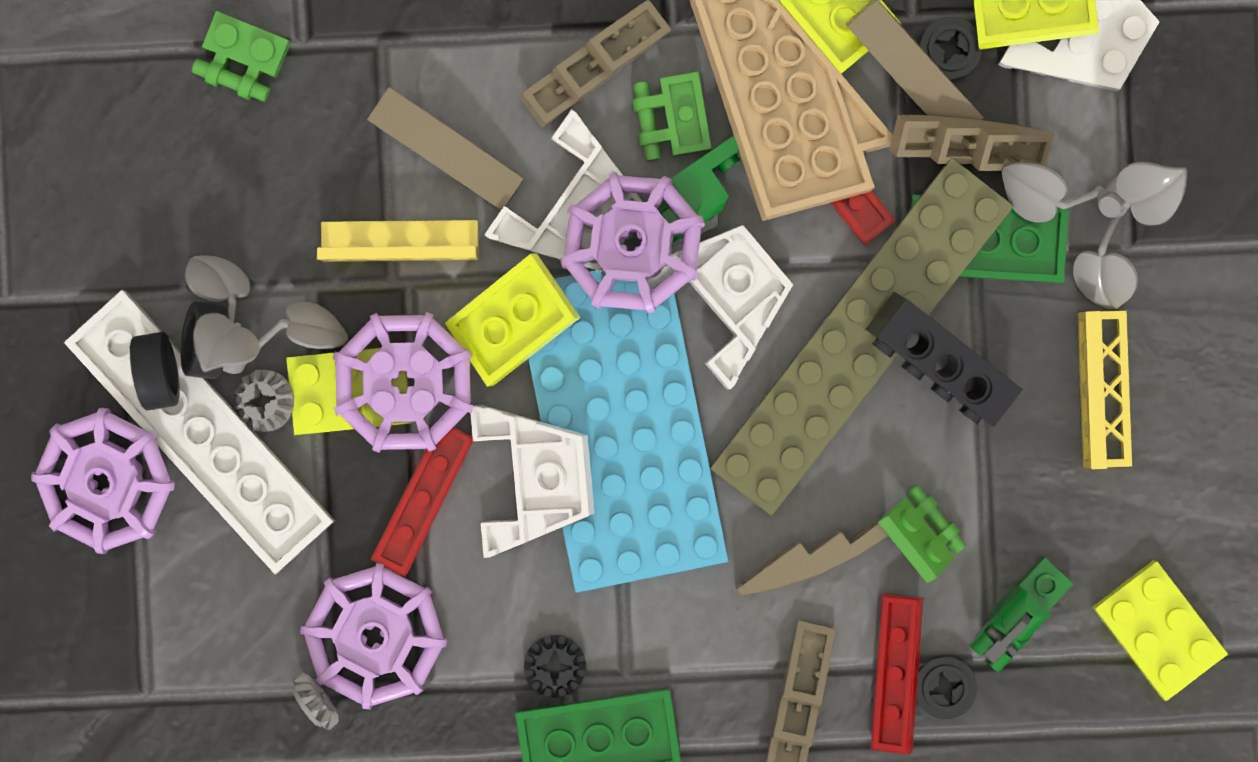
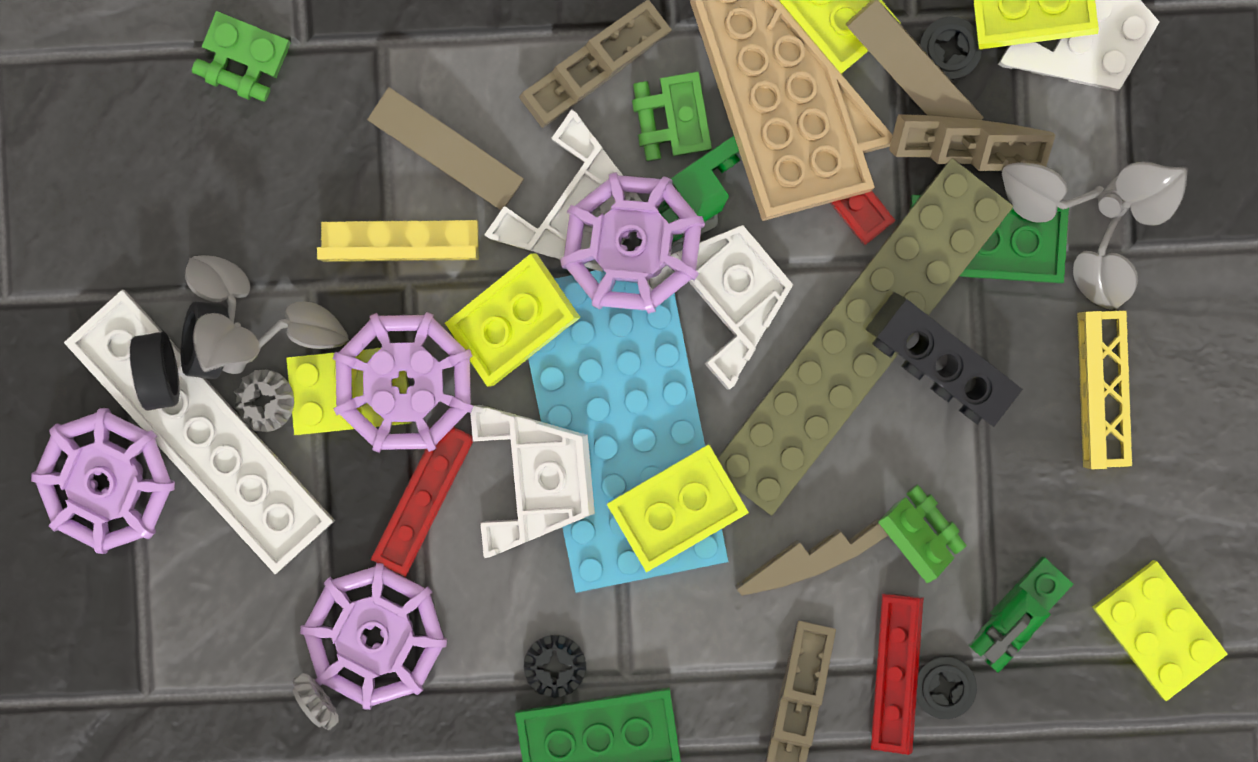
(677, 508): none -> neon yellow plate

